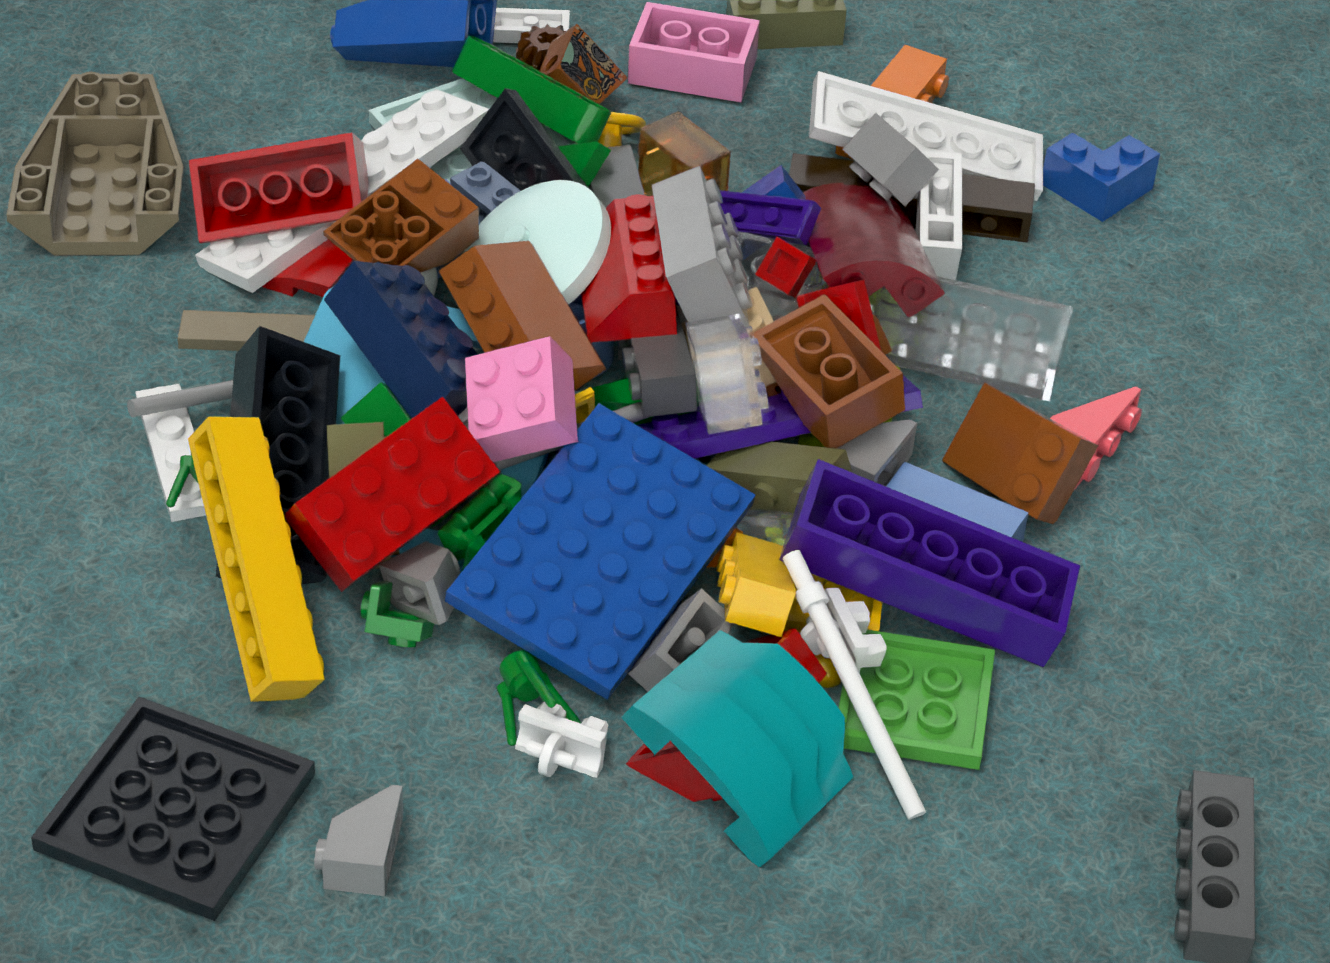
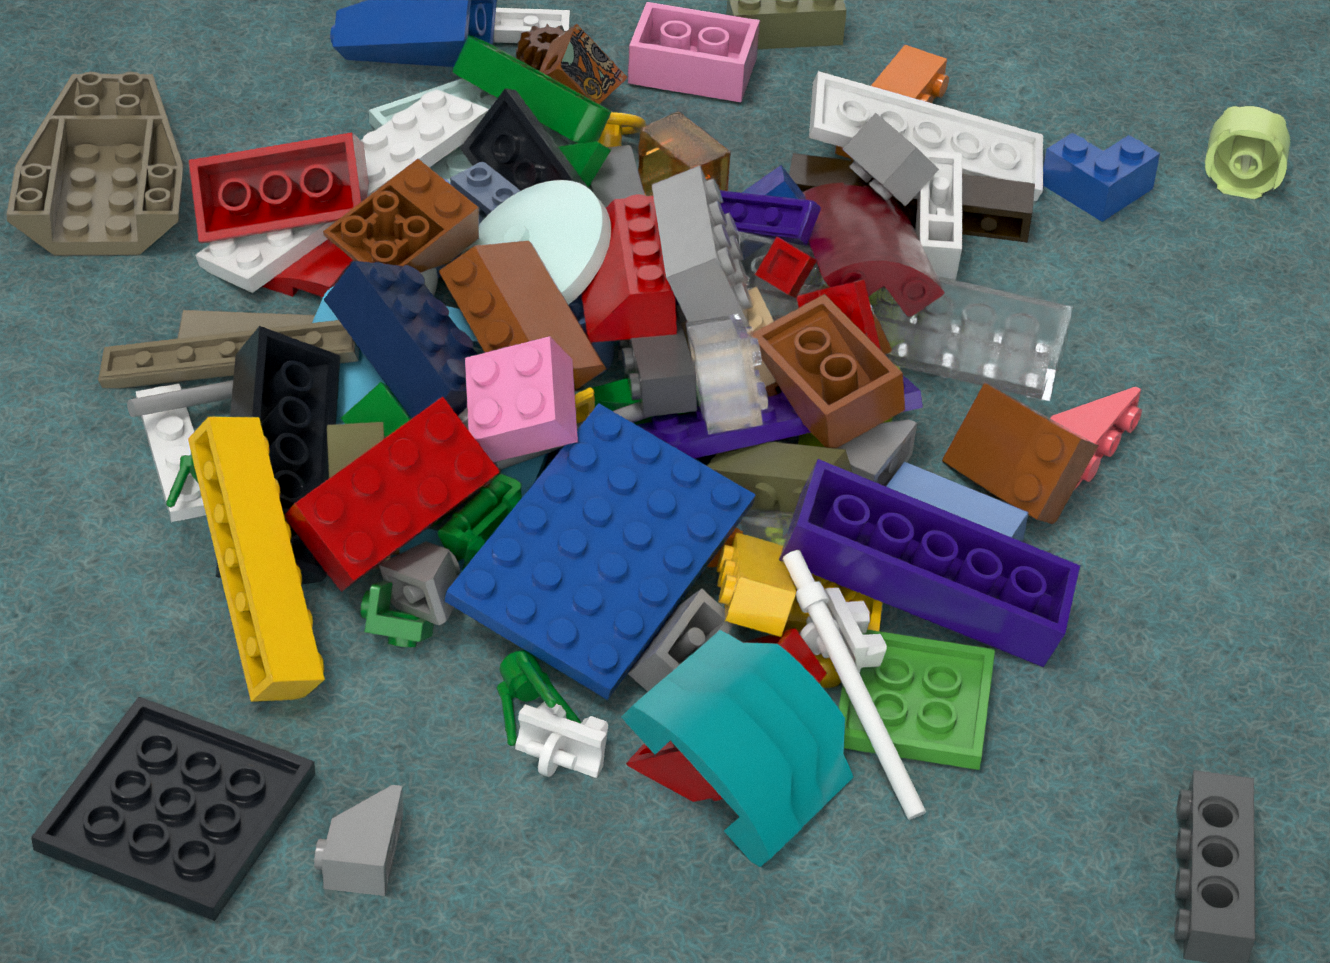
(206, 355): none -> dark tan tile
(1248, 151): none -> yellowish green brick

